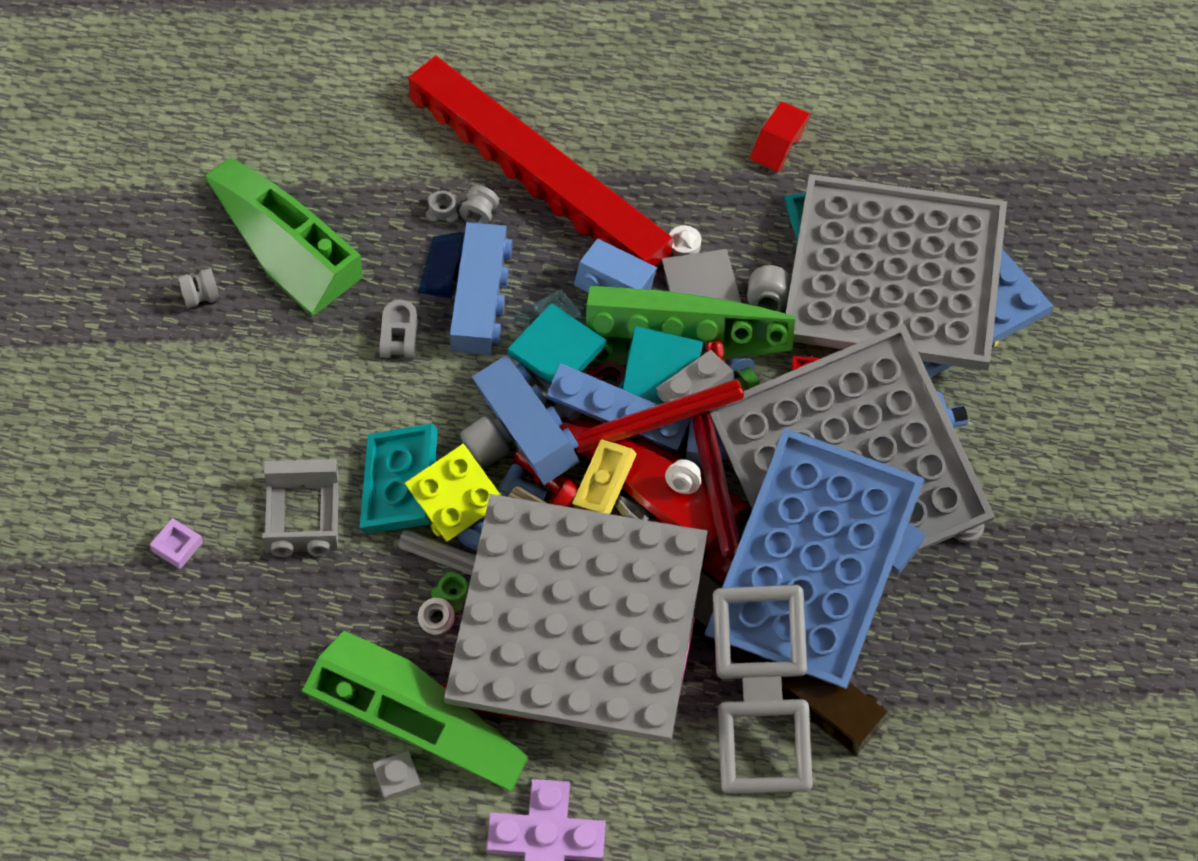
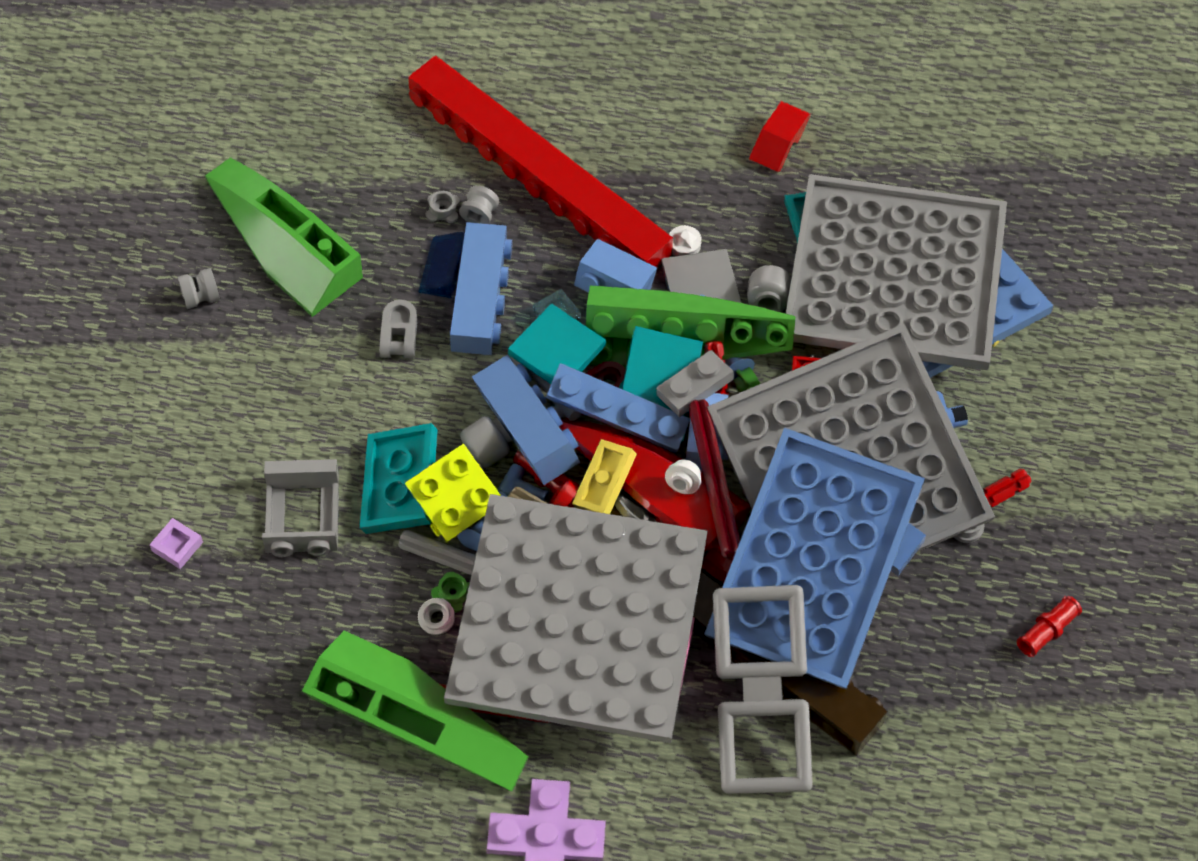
(396, 775): light grey plate -> none
(659, 415): red axle -> none
(1006, 487): none -> red axle
(1049, 626): none -> red pin

